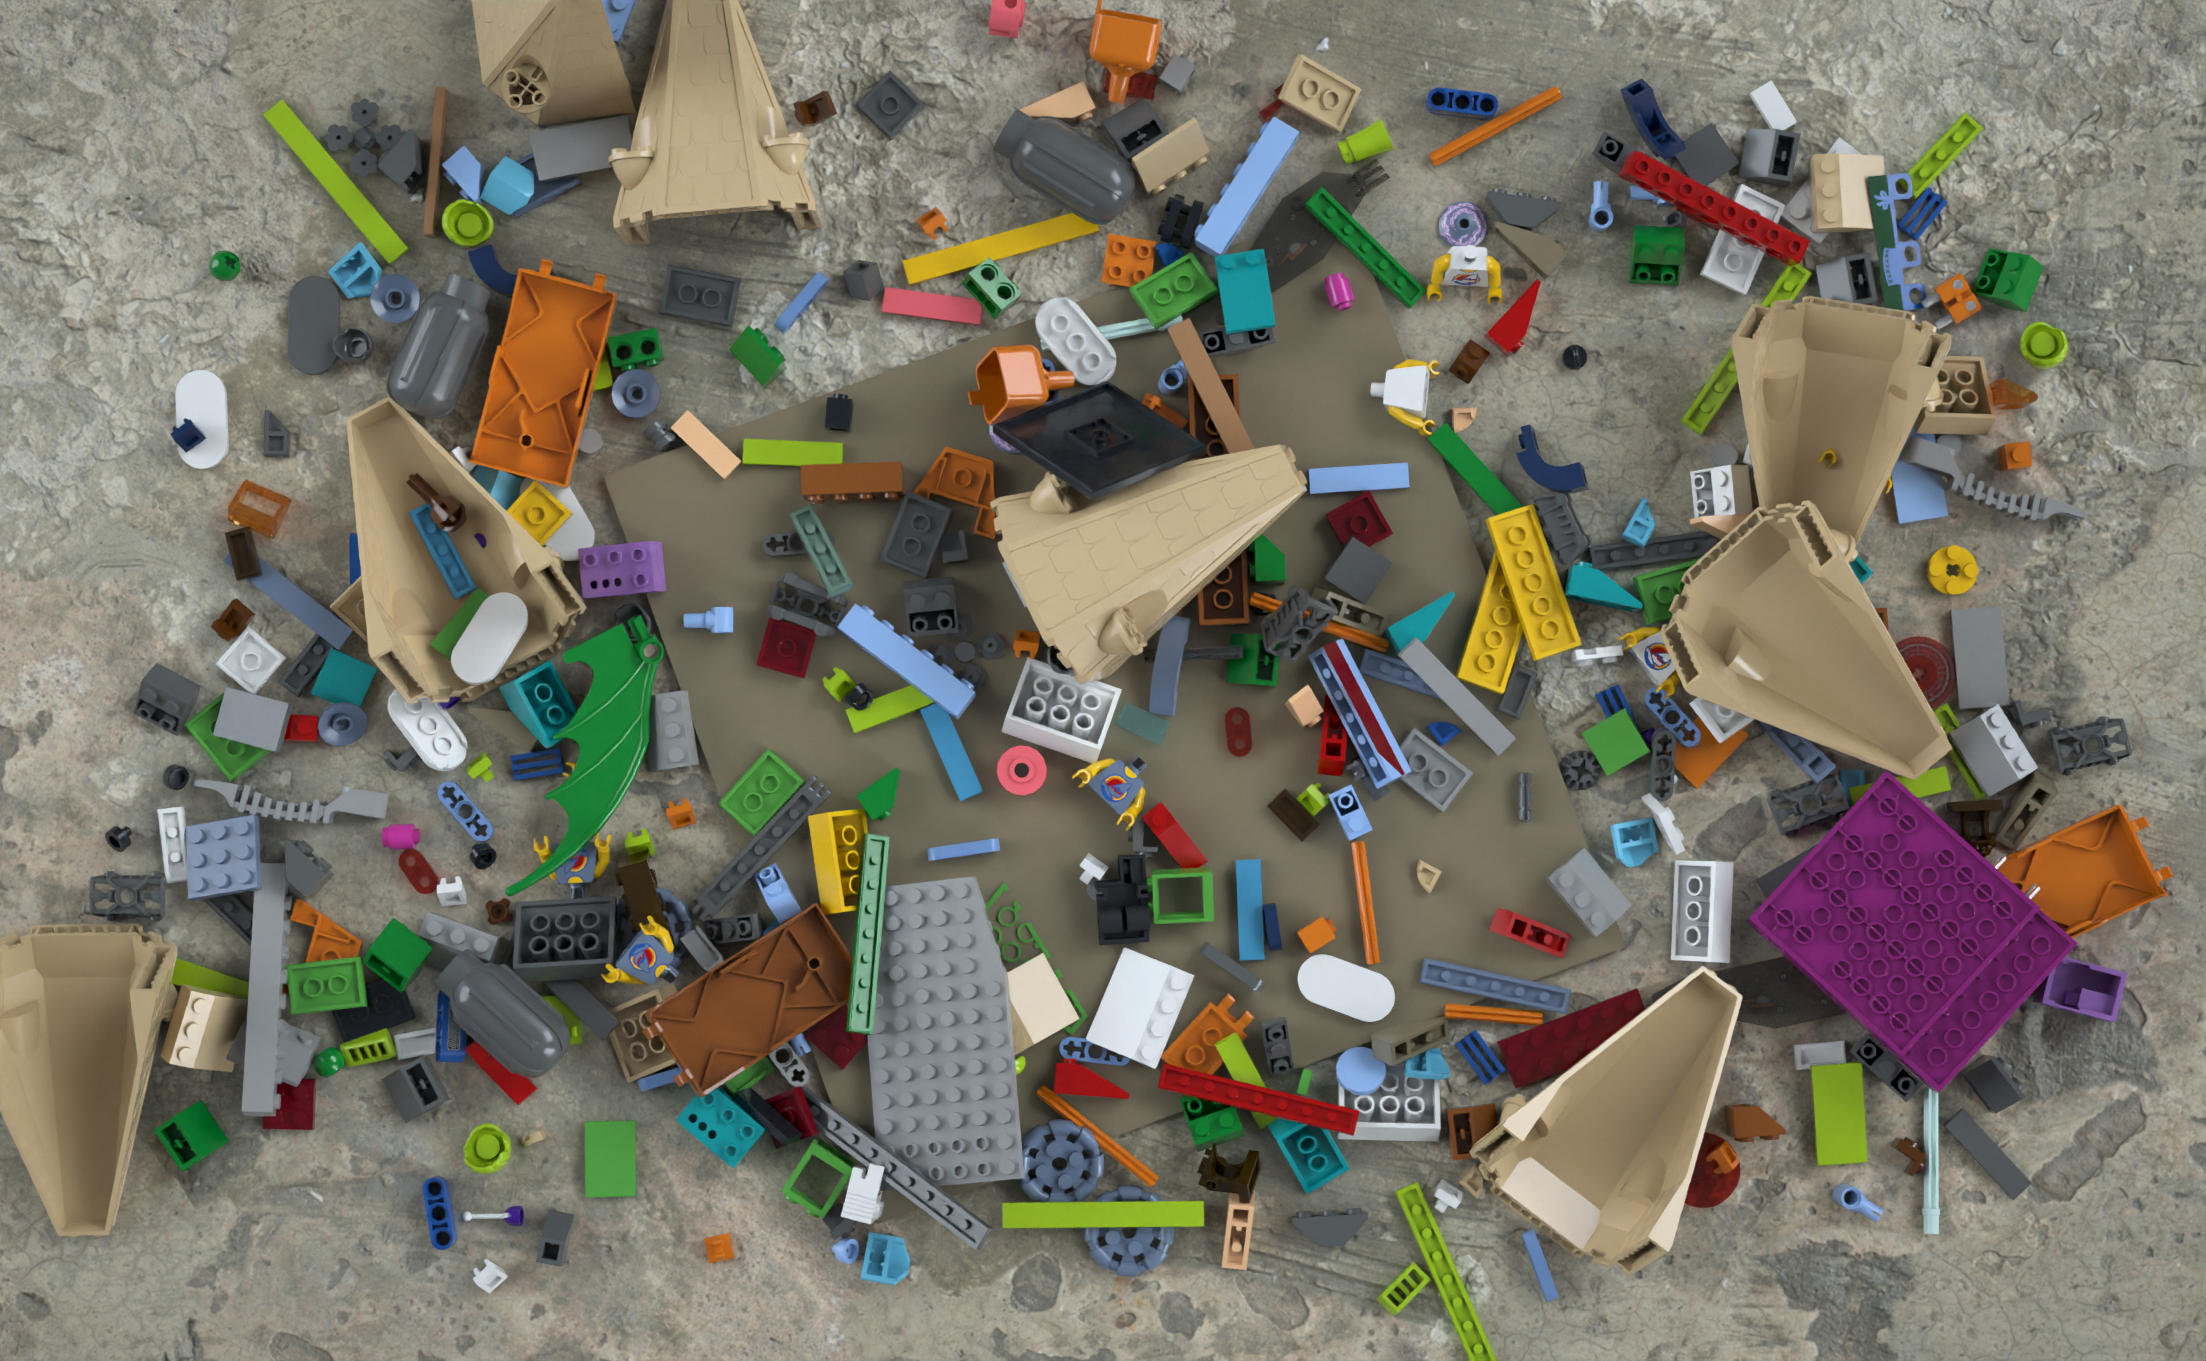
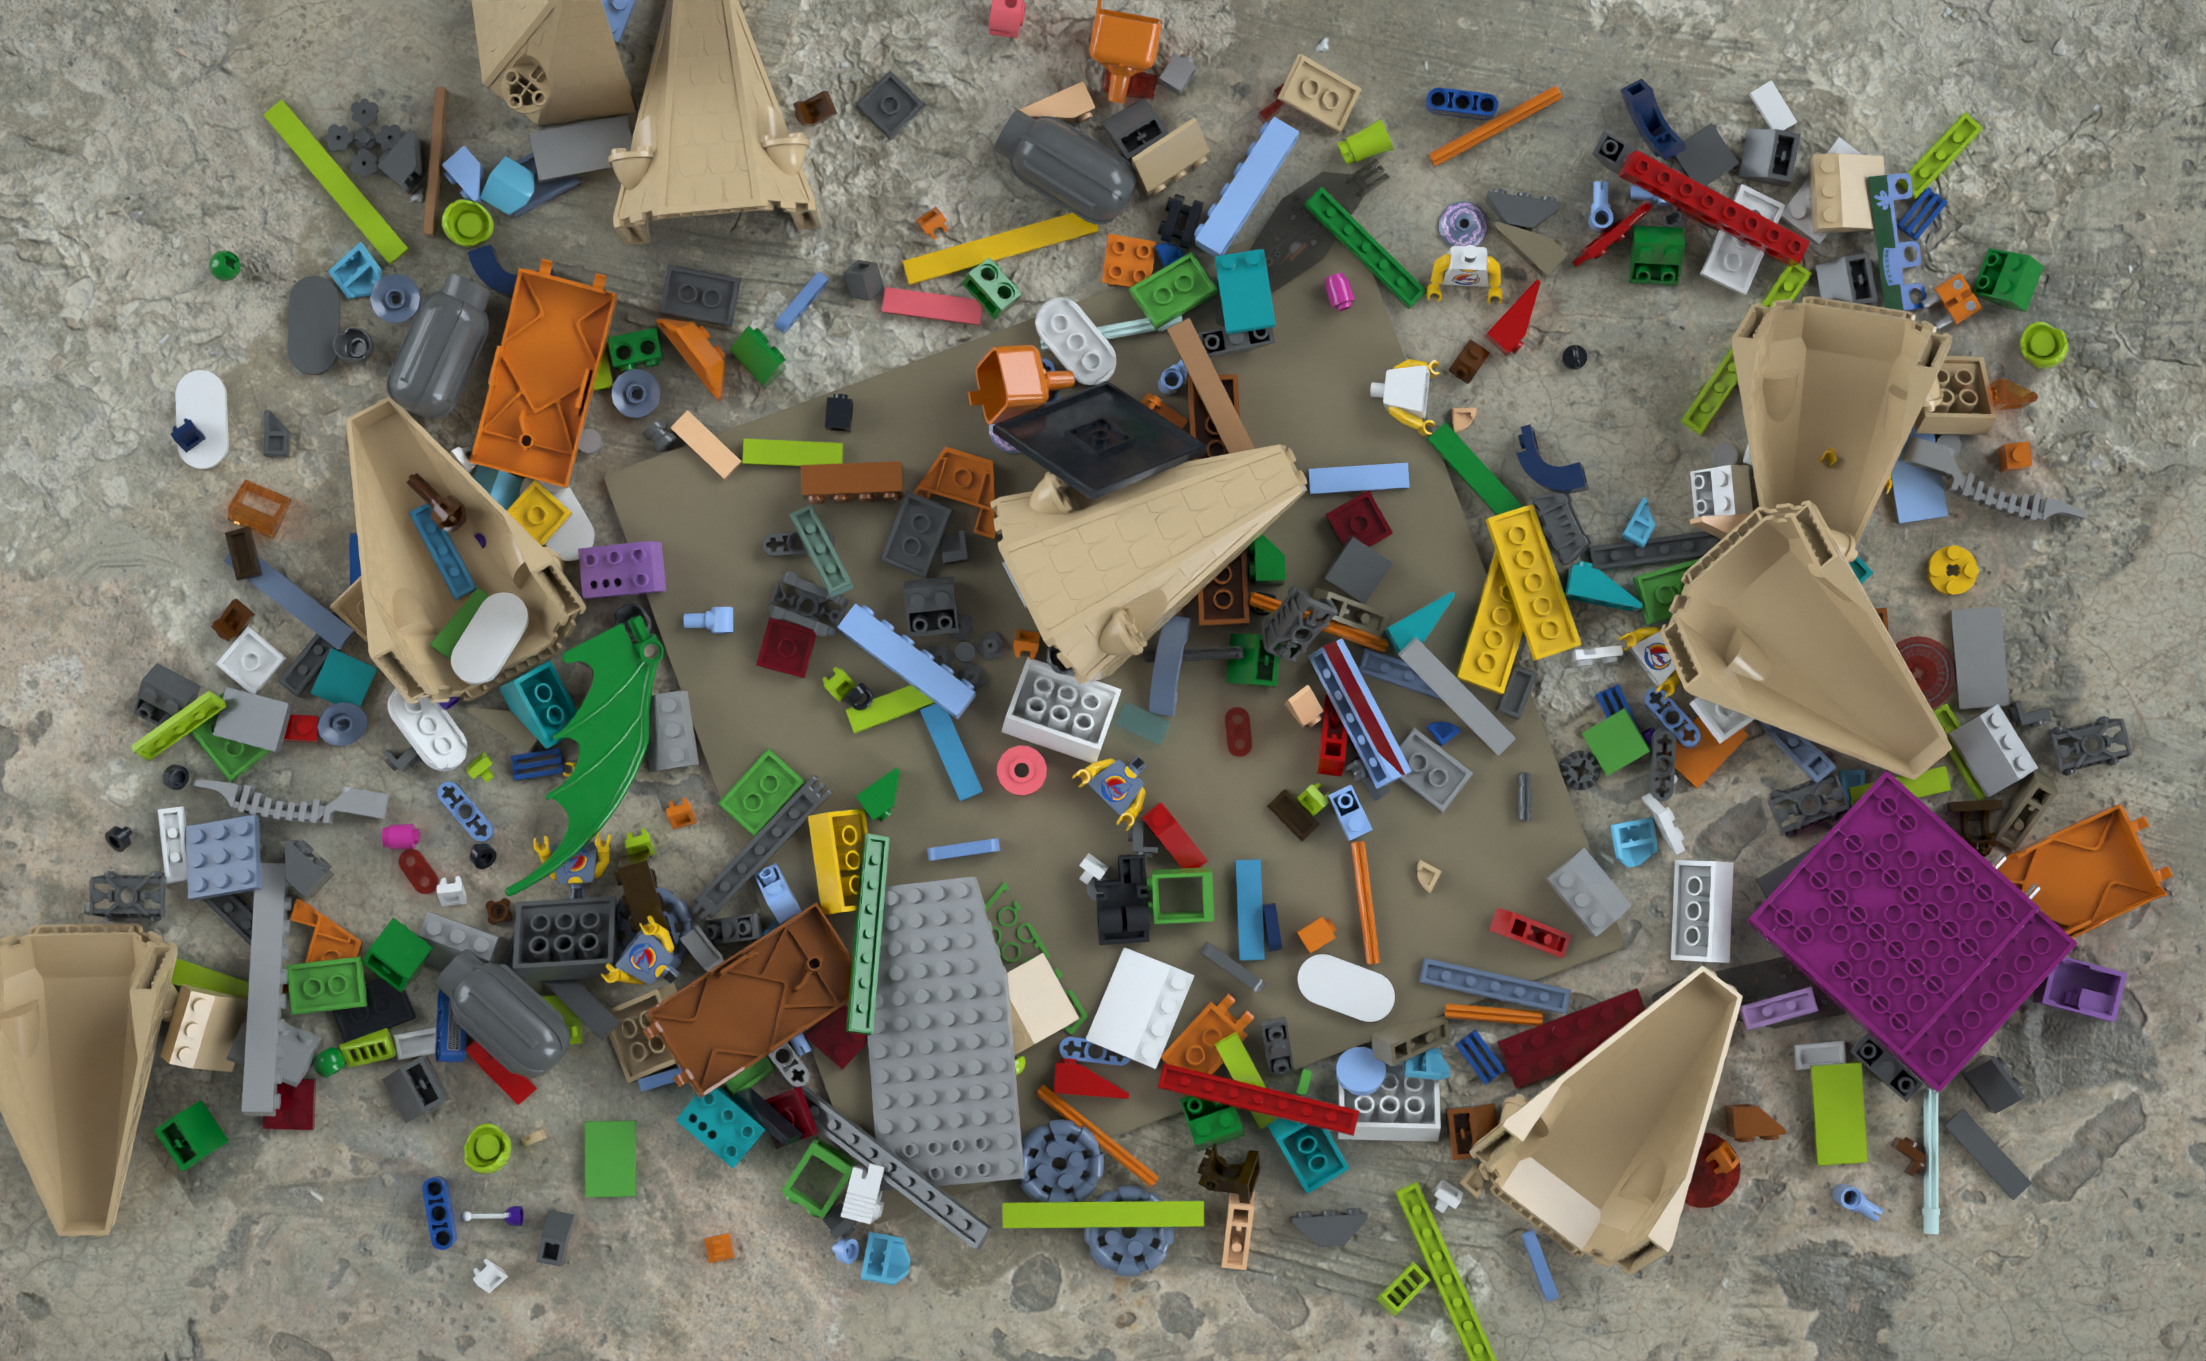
(178, 726): none -> lime tile
(698, 352): none -> orange wedge
(1613, 234): none -> red plate
(1778, 1008): none -> lavender tile

